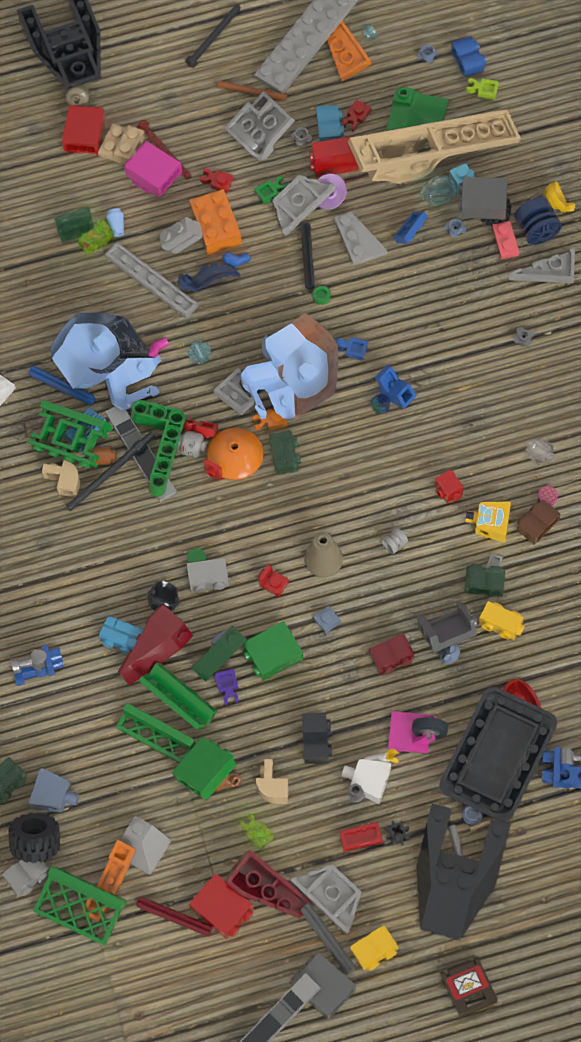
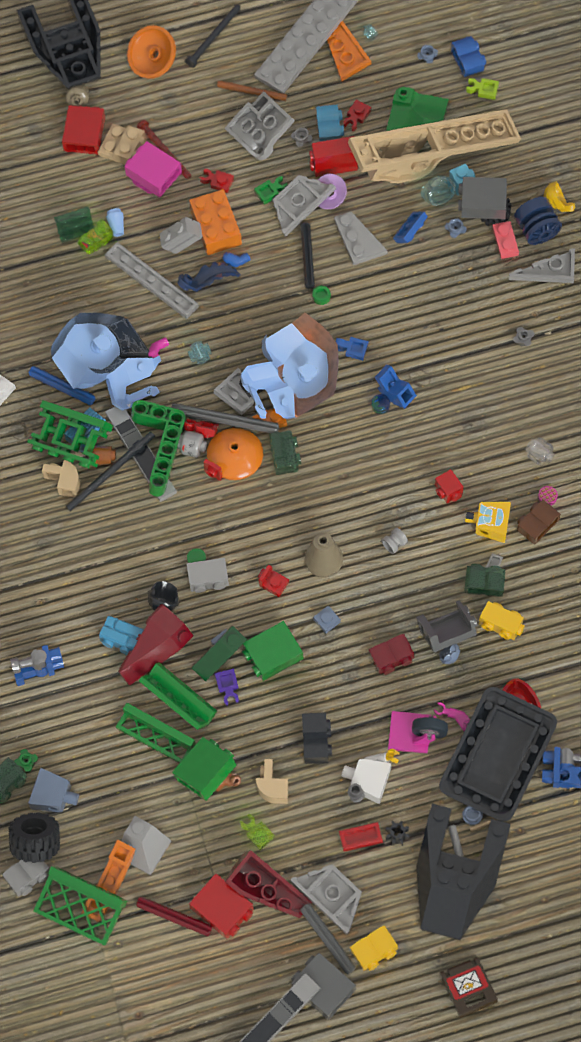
(27, 766): none -> green plate
(143, 51): none -> orange dish
(228, 419): none -> dark grey axle
(460, 716): none -> dark pink arm

